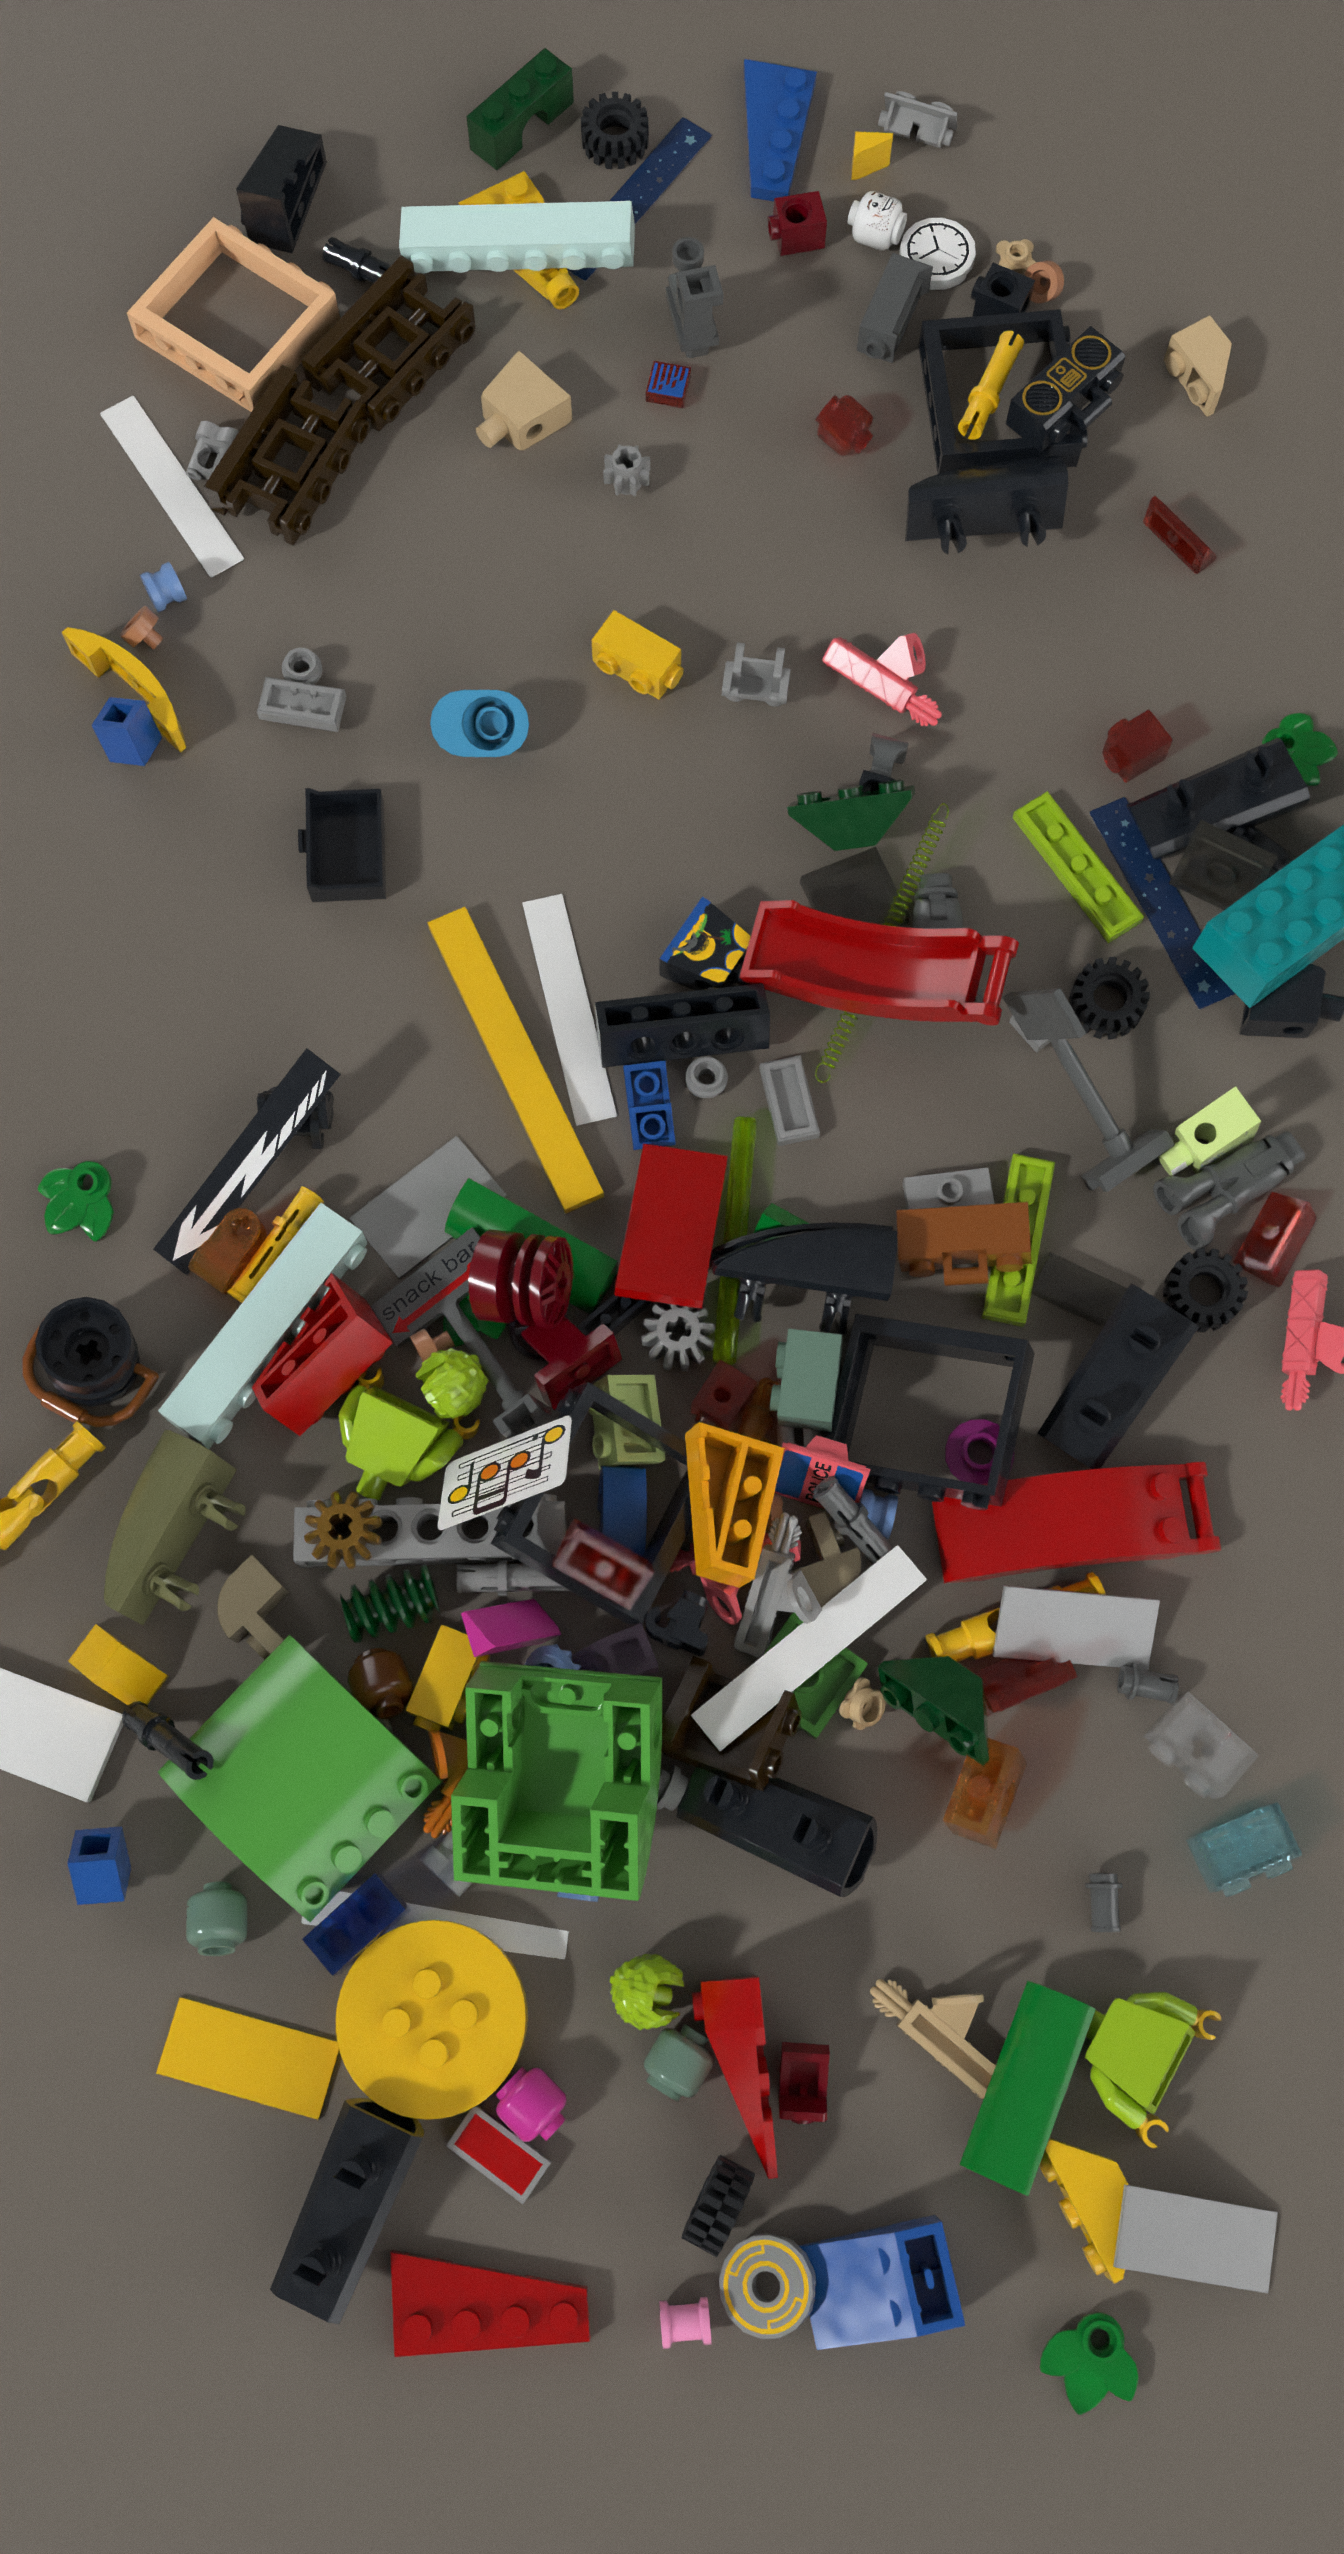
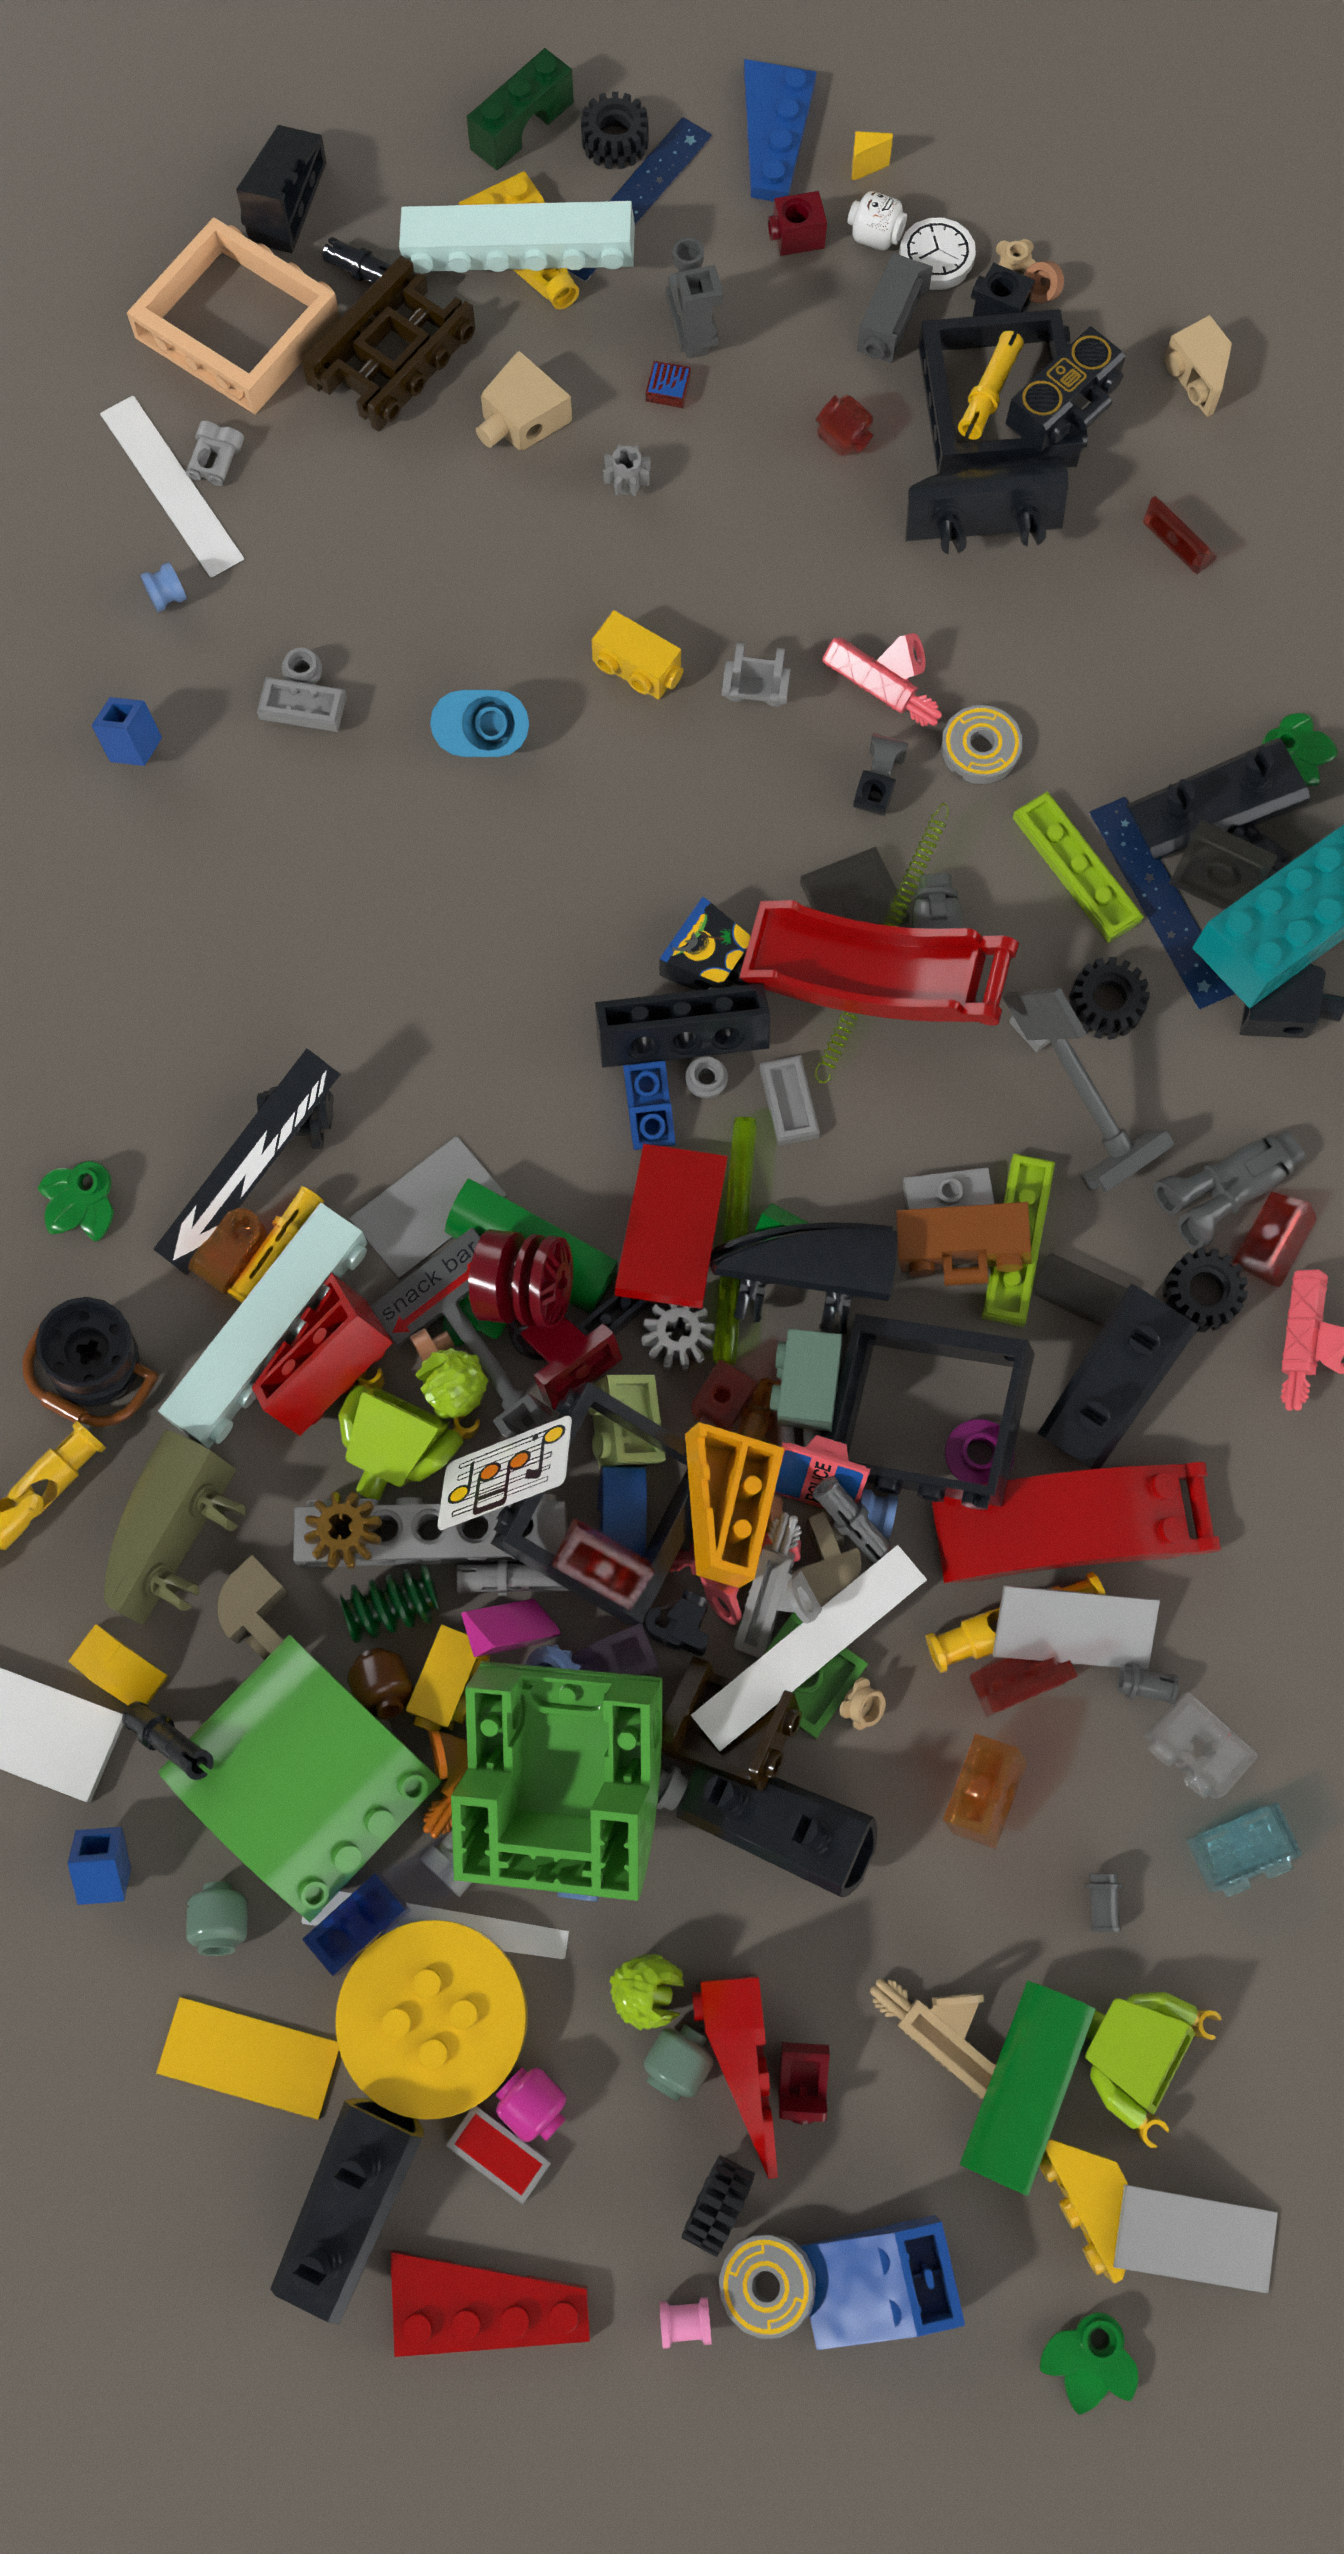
(101, 654): yellow slope -> none
(141, 628): nougat tile -> none
(263, 438): dark brown fence -> none
(344, 845): black container -> none
(515, 1060): yellow tile -> none
(569, 1009): white sticker -> none
(853, 816): dark green slope -> none
(932, 119): light grey hinge -> none
(941, 1699): dark green slope -> none
(985, 723): none -> light grey tile
(1136, 745): clear red brick -> none
(1224, 1124): yellowish green torso -> none

